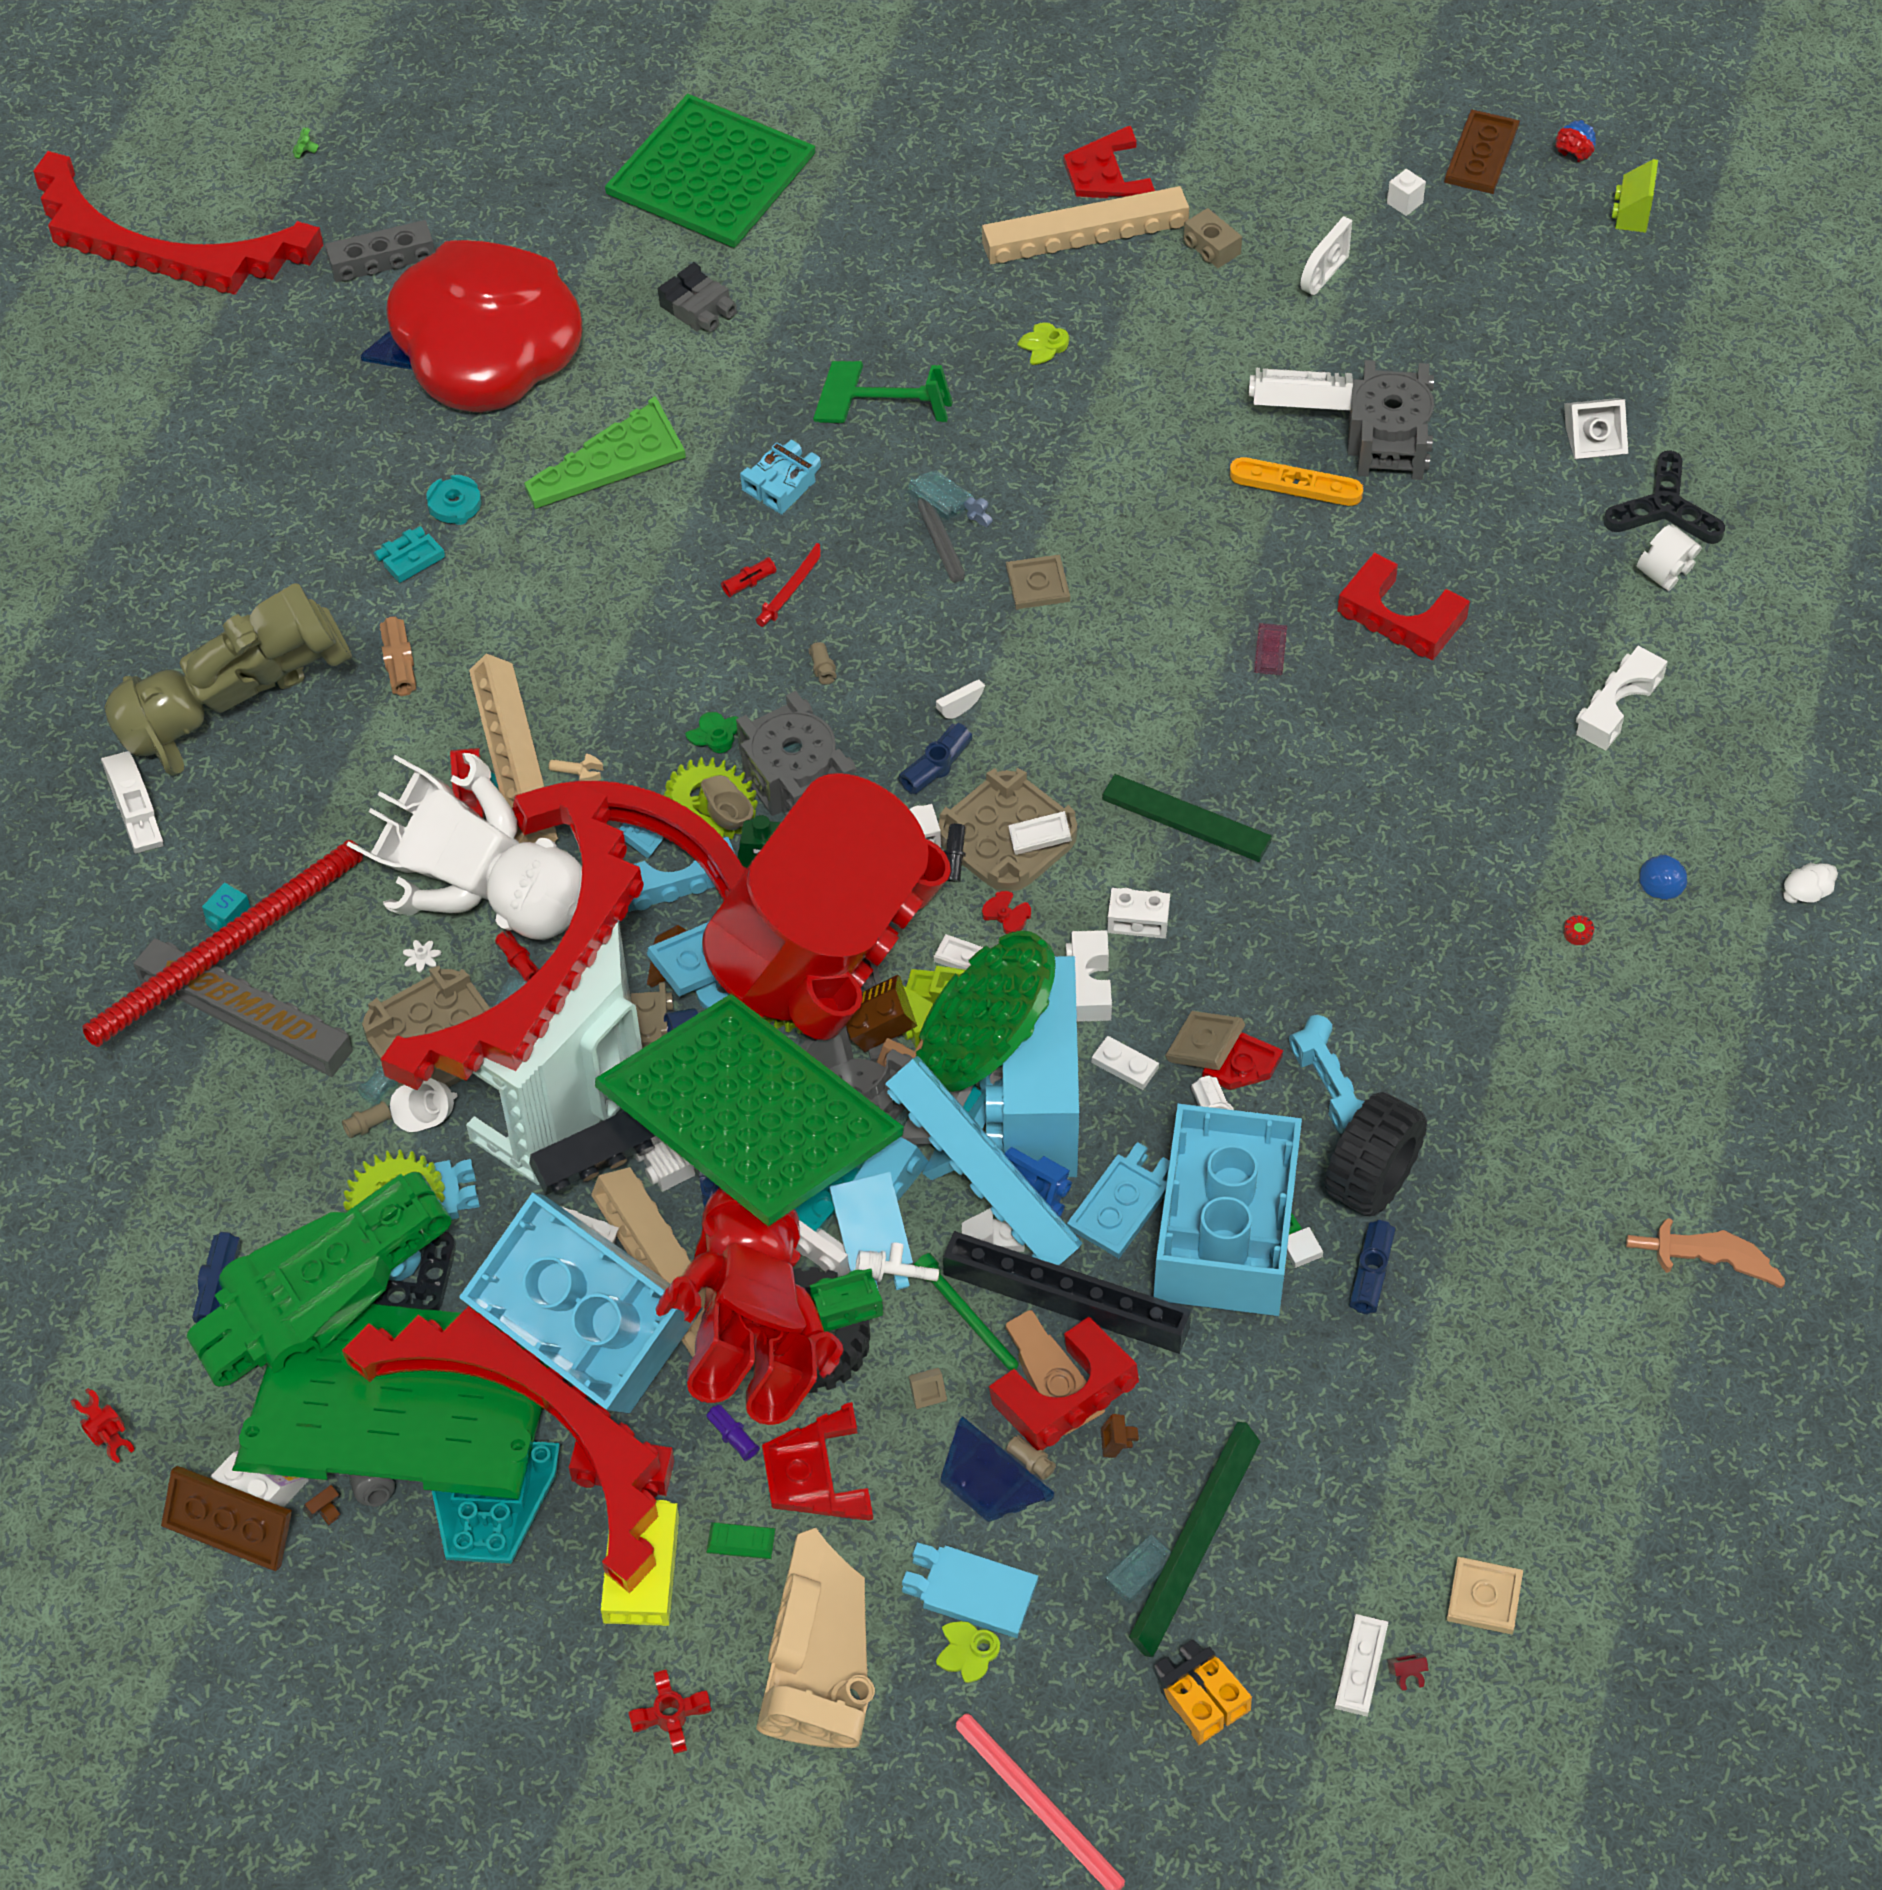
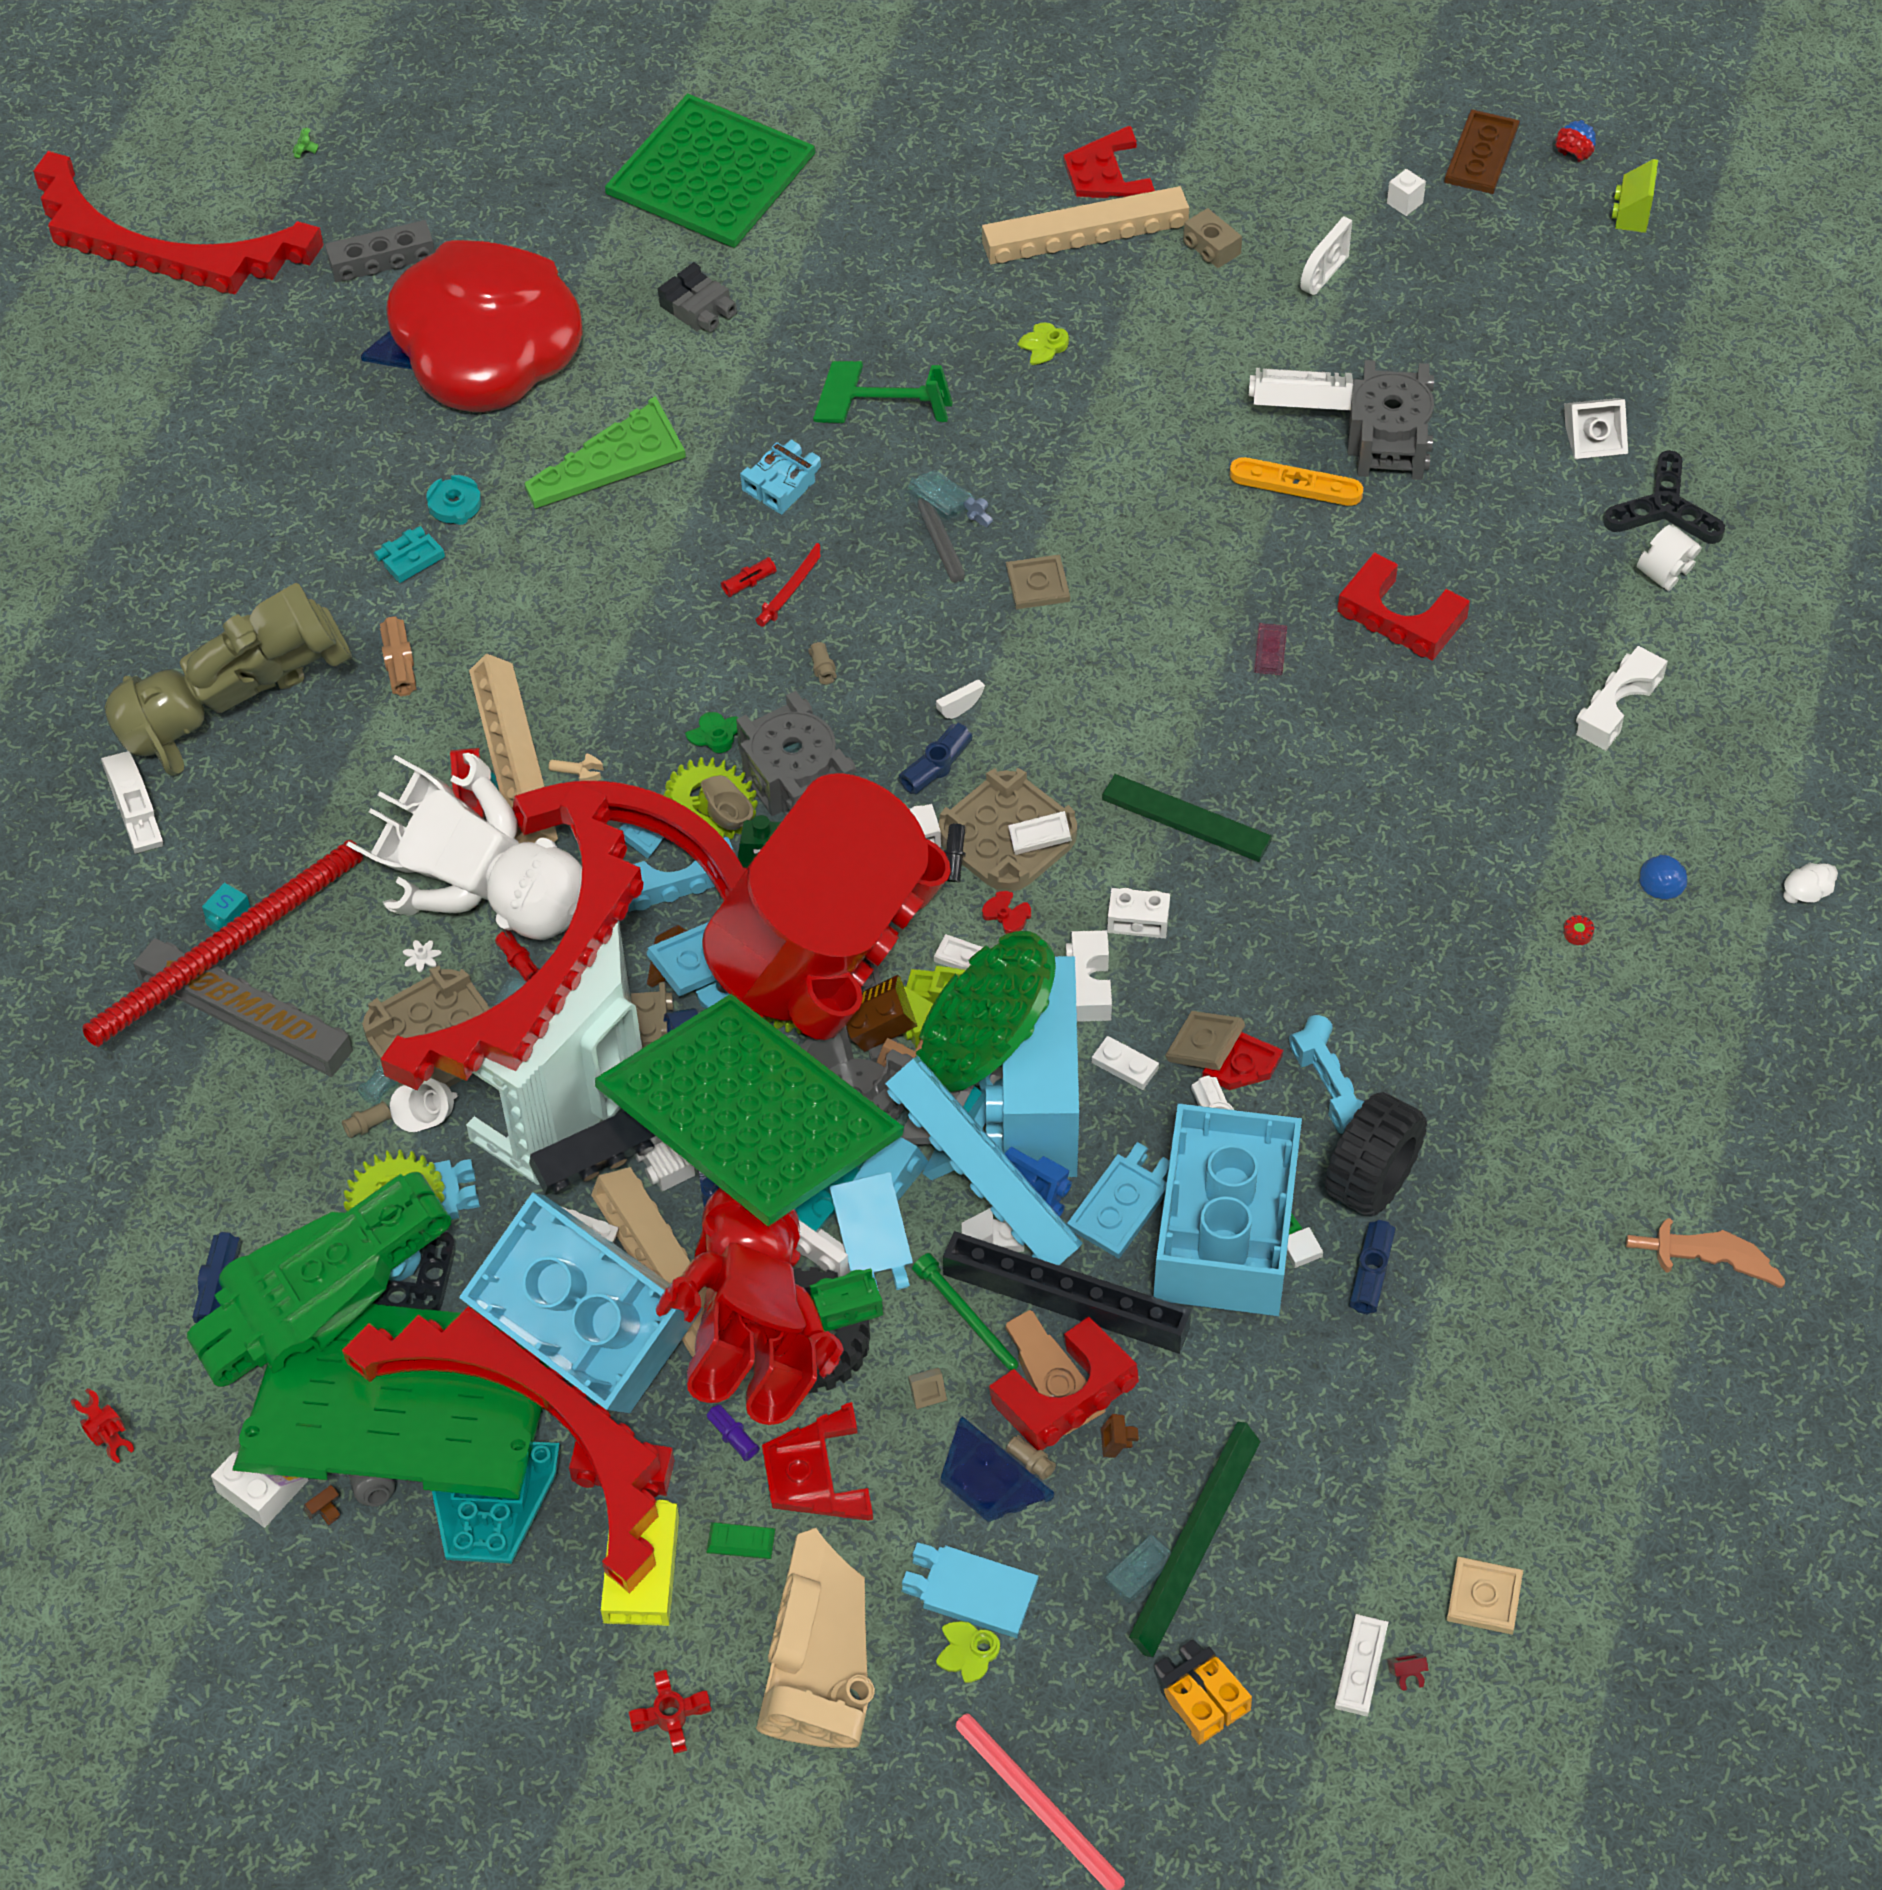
(226, 1518): reddish brown tile -> none
(894, 1266): white piece -> none

